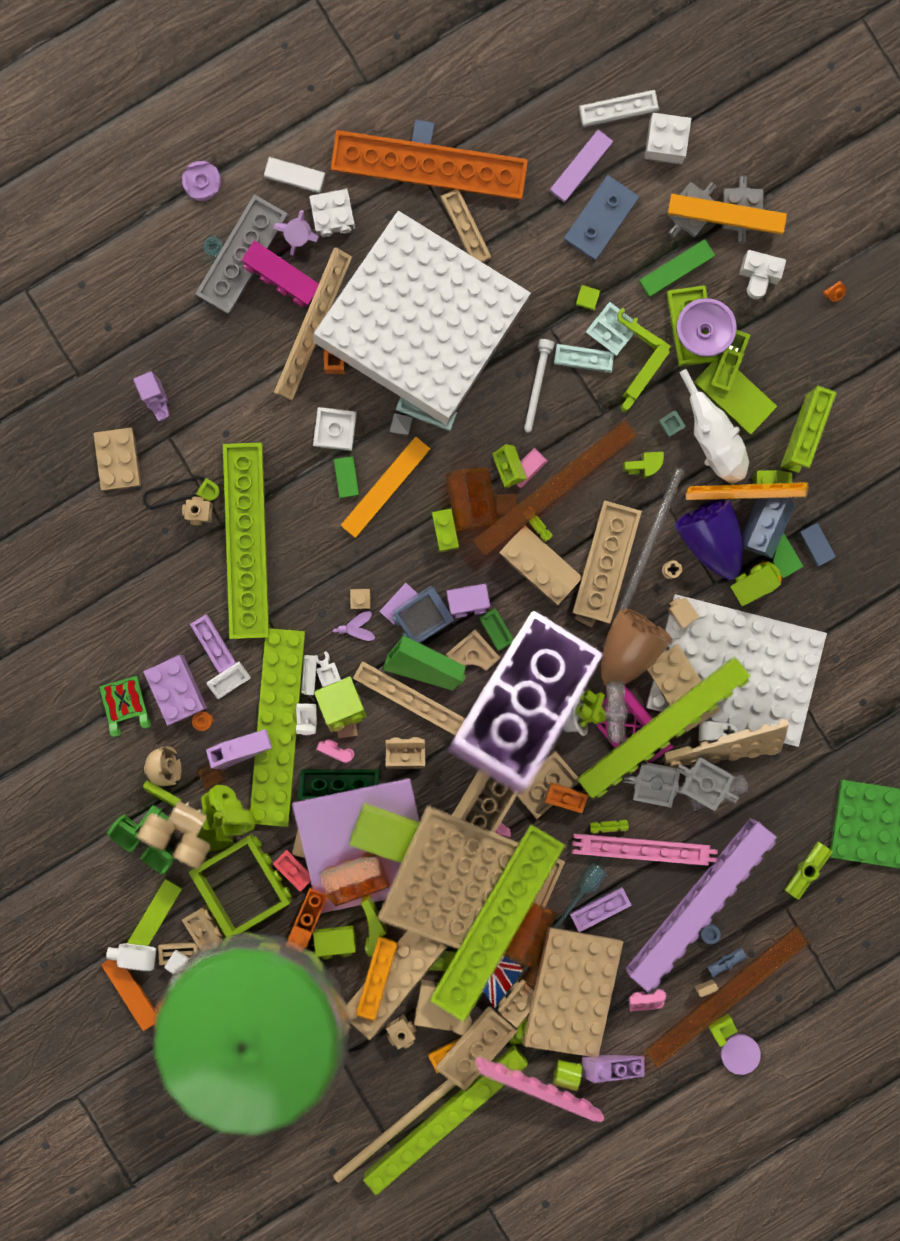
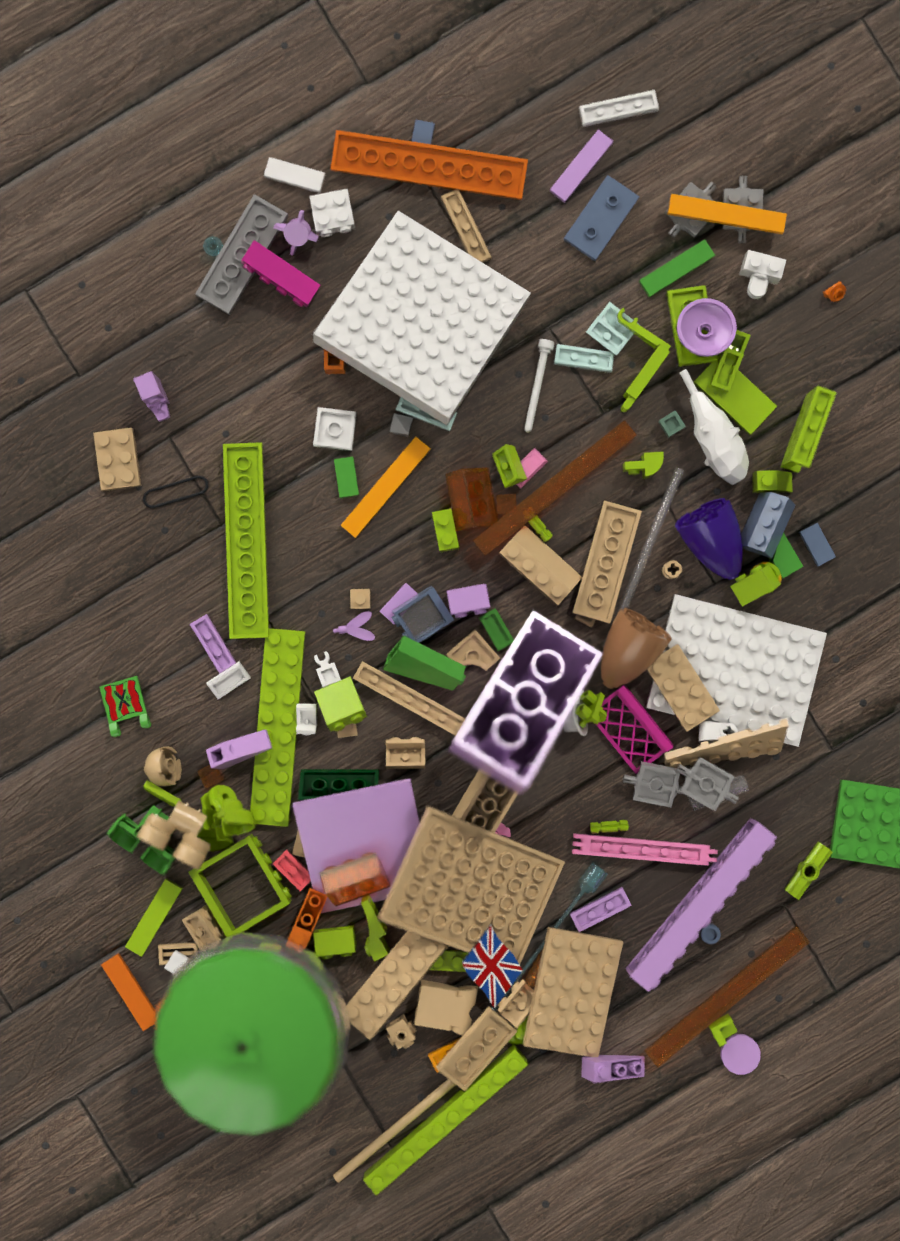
(133, 956): white piece -> none
(175, 689): lavender brick -> none
(201, 181): lavender tile -> none
(202, 721): orange plate -> none
(204, 511): tan brick -> none
(208, 490): lime tile -> none
(308, 674): white tile -> none
(317, 311): tan tile -> none
(330, 748): bright pink plate -> none
(377, 978): light orange tile -> none
(383, 832): lime brick -> none
(497, 923): lime plate -> none
(531, 936): clear orange slope -> none
(535, 1088): bright pink hinge -> none
(552, 770): tan tile -> none
(566, 797): orange hinge -> none
(567, 1075): lime piece -> none
(587, 297): lime tile -> none
(616, 711): clear piece -> none
(641, 1002): bright pink plate -> none
(663, 727): lime brick -> none
(667, 138): white brick -> none
(682, 612): tan brick -> none
(706, 988): tan tile -> none
(727, 962): sand blue pin -> none
(747, 491): light orange tile -> none

